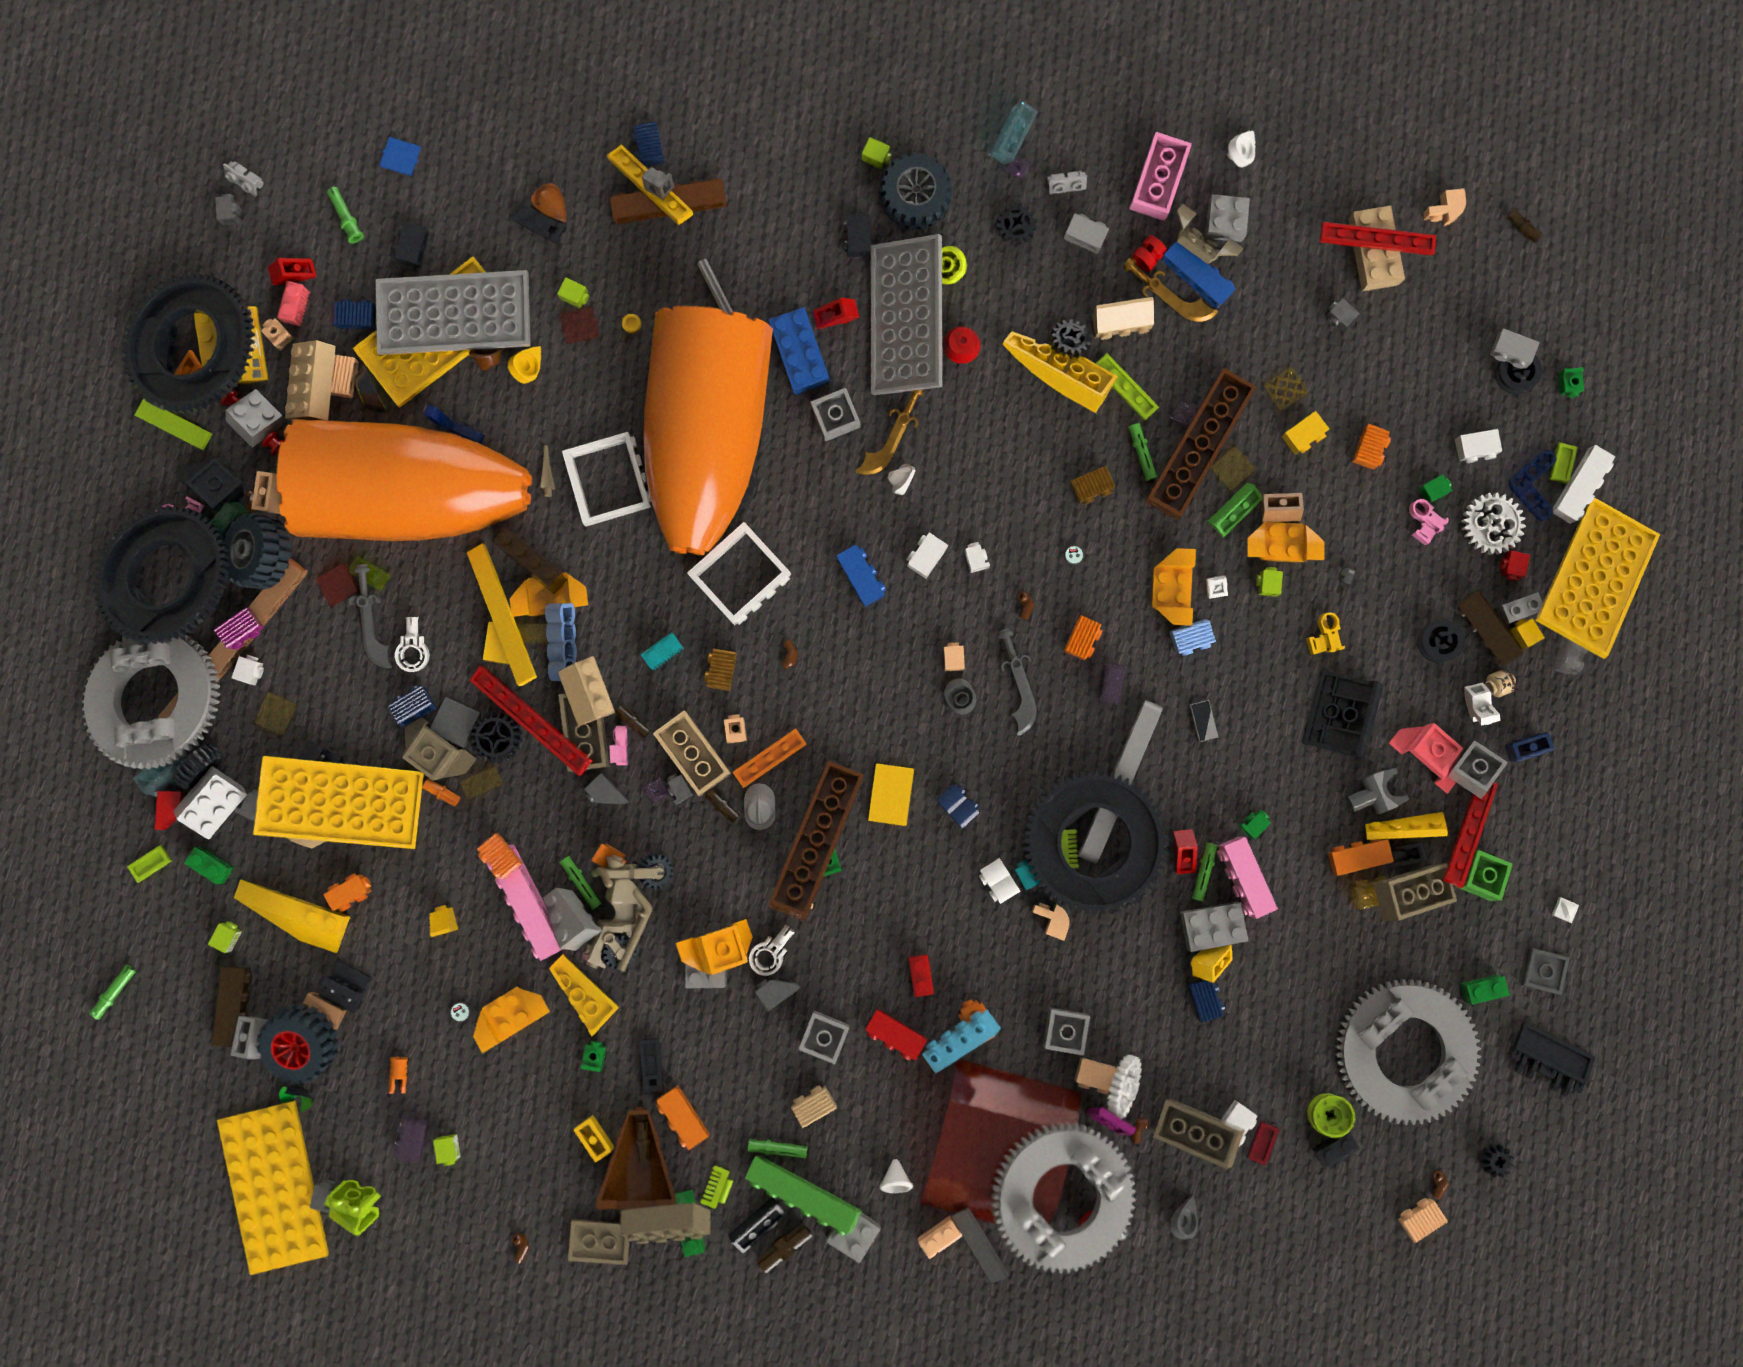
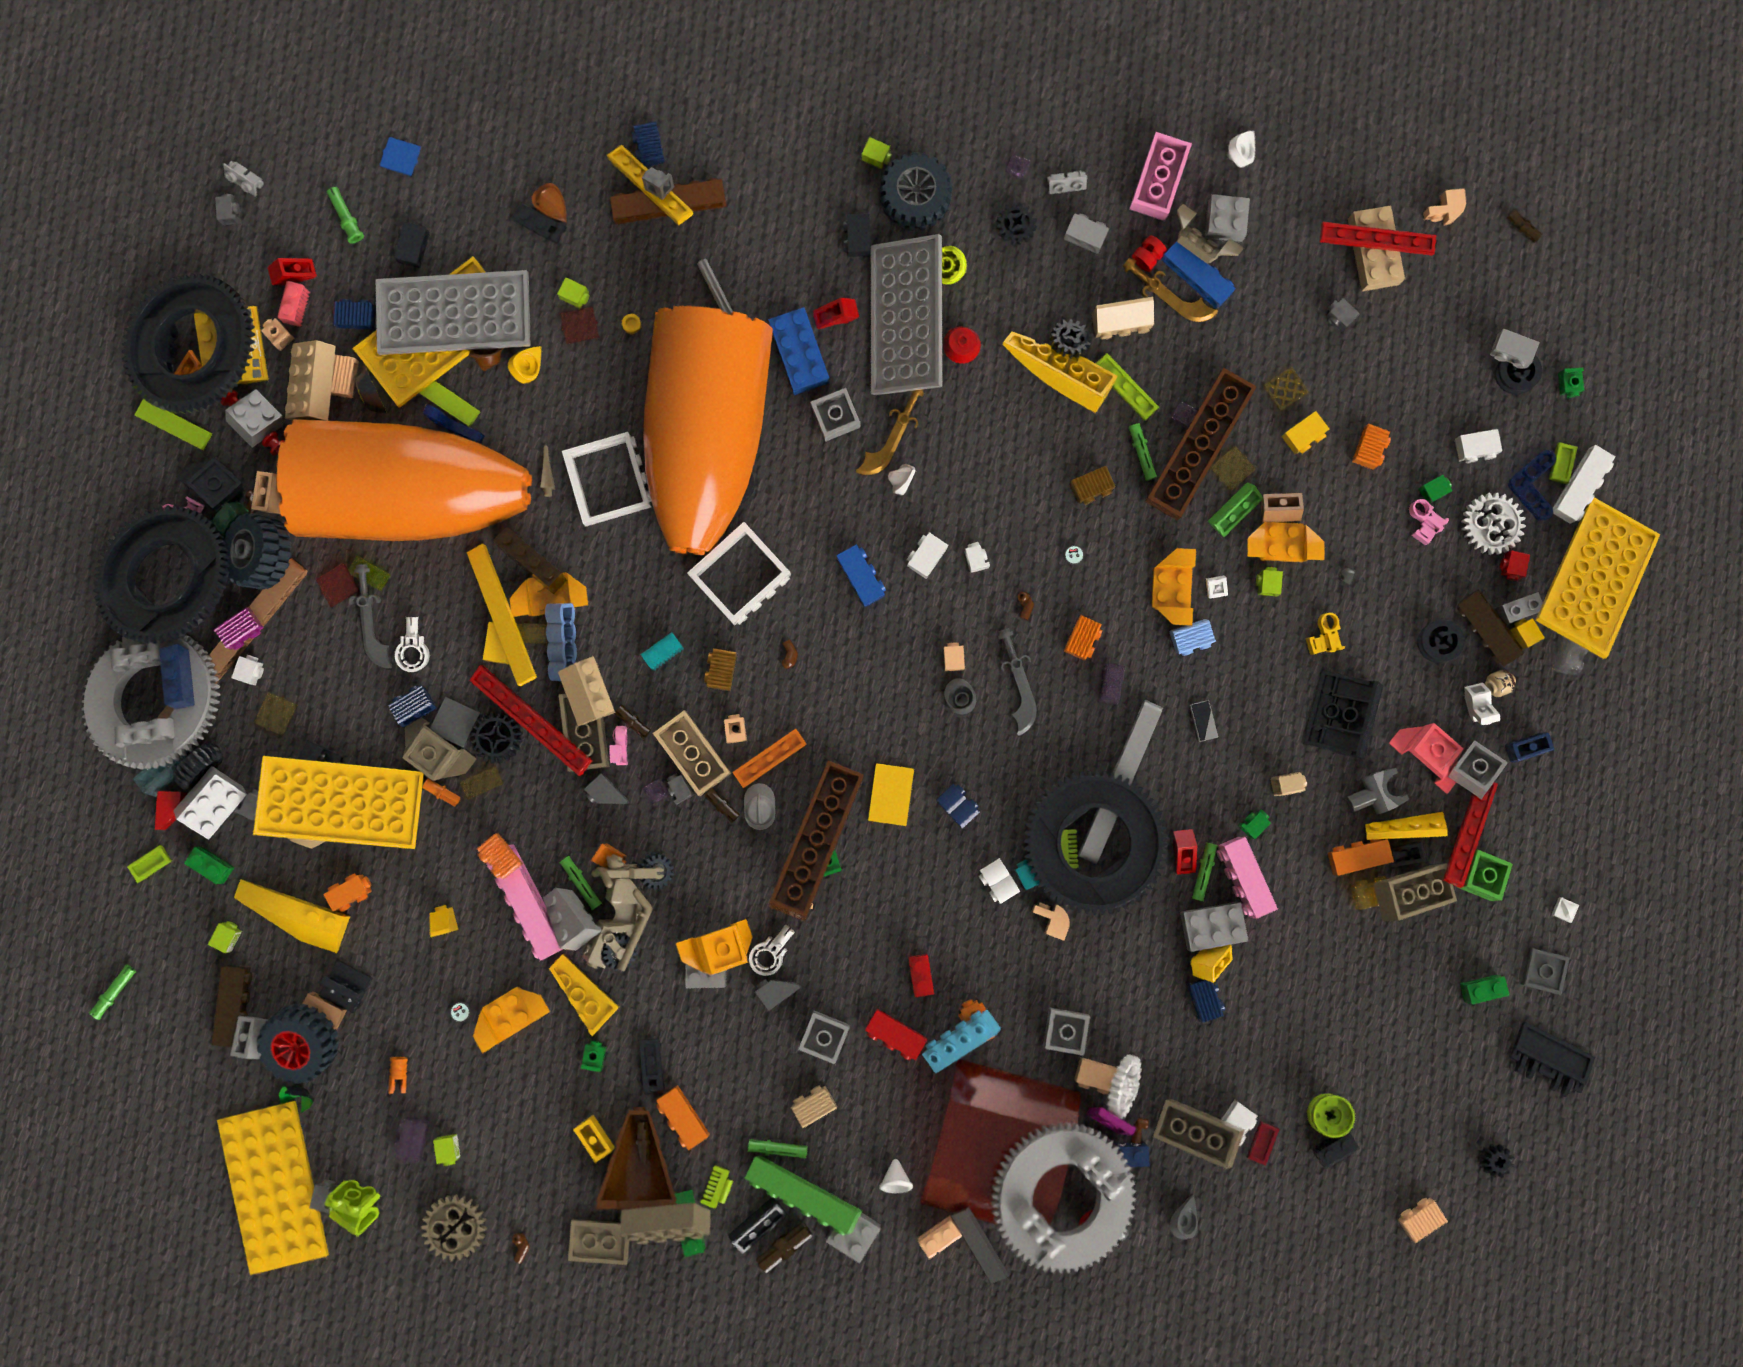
(176, 676): none -> dark blue brick
(442, 1214): none -> dark tan gear
(450, 403): none -> lime tile
(1013, 133): clear light blue brick -> none
(1136, 1154): none -> dark blue brick
(1288, 784): none -> tan brick
(1379, 1017): light grey piece -> none
(1441, 1184): reddish brown arm -> none

